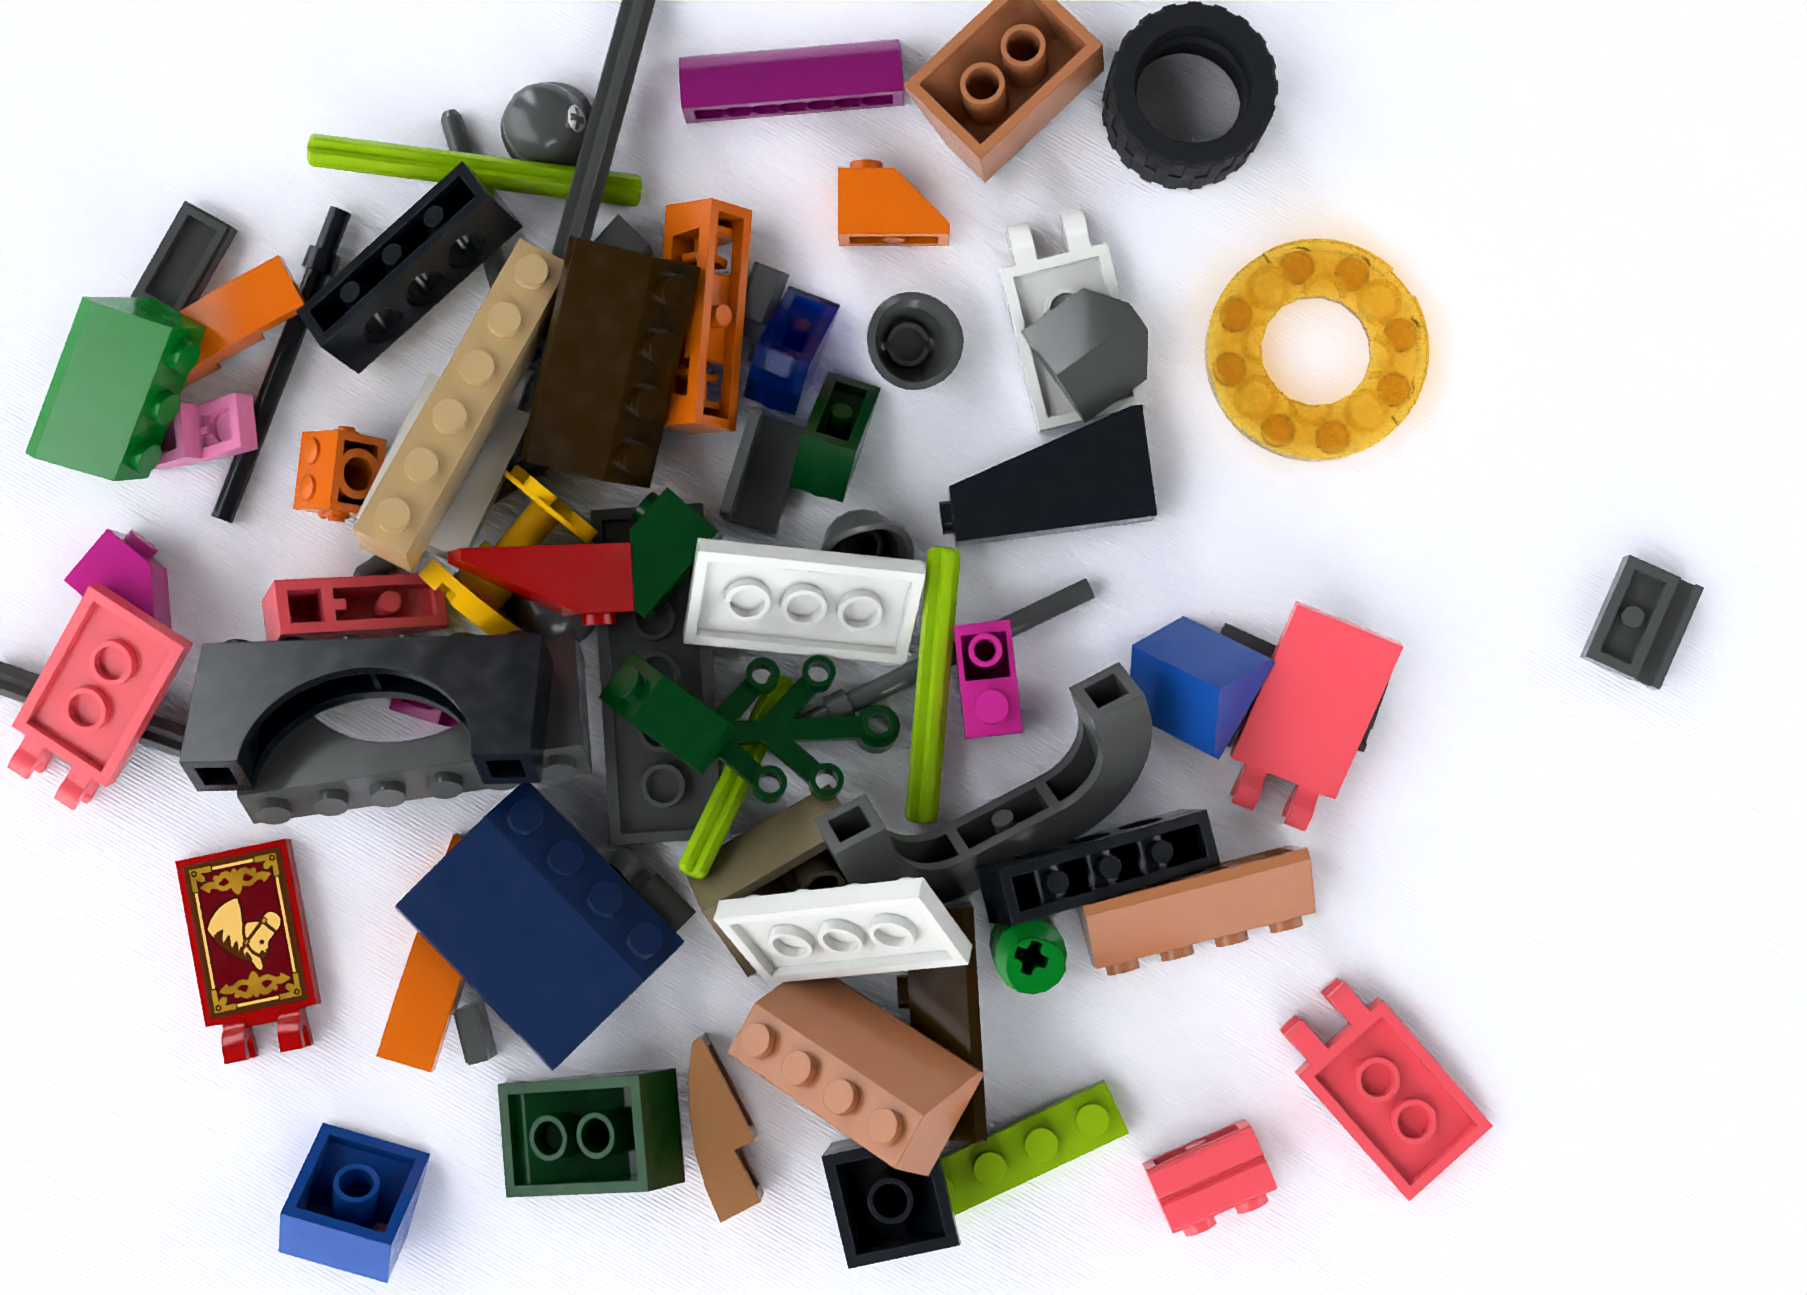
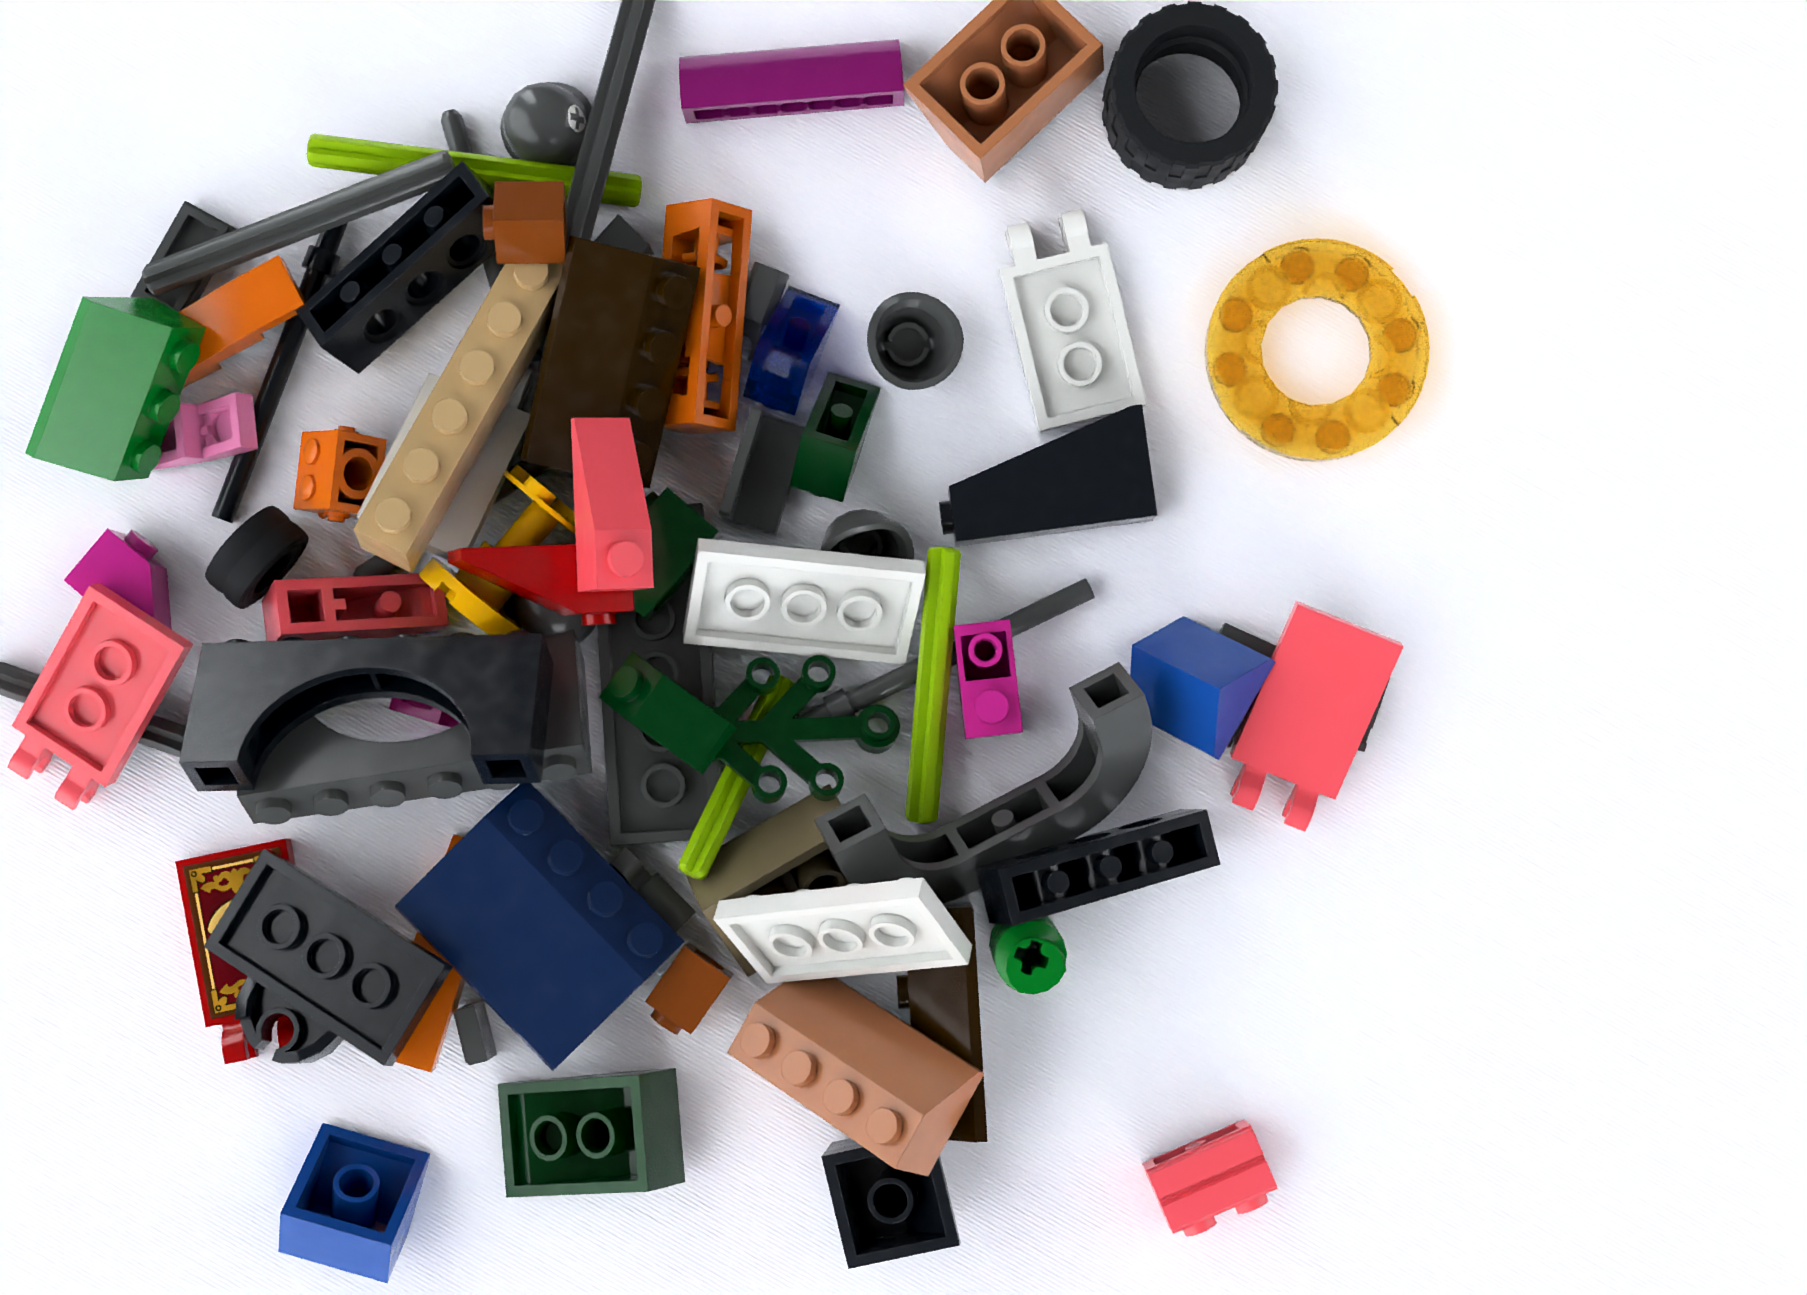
(256, 556): none -> black tyre
(297, 223): none -> dark grey axle
(321, 966): none -> black plate
(527, 222): none -> dark orange brick
(609, 508): none -> coral slope
(687, 990): none -> dark orange brick
(719, 1131): medium nougat slope -> none
(885, 209): orange slope -> none
(1032, 1146): lime plate -> none
(1092, 349): dark grey slope -> none
(1199, 907): nougat slope -> none
(1386, 1091): coral tile -> none
(1641, 622): dark grey plate -> none

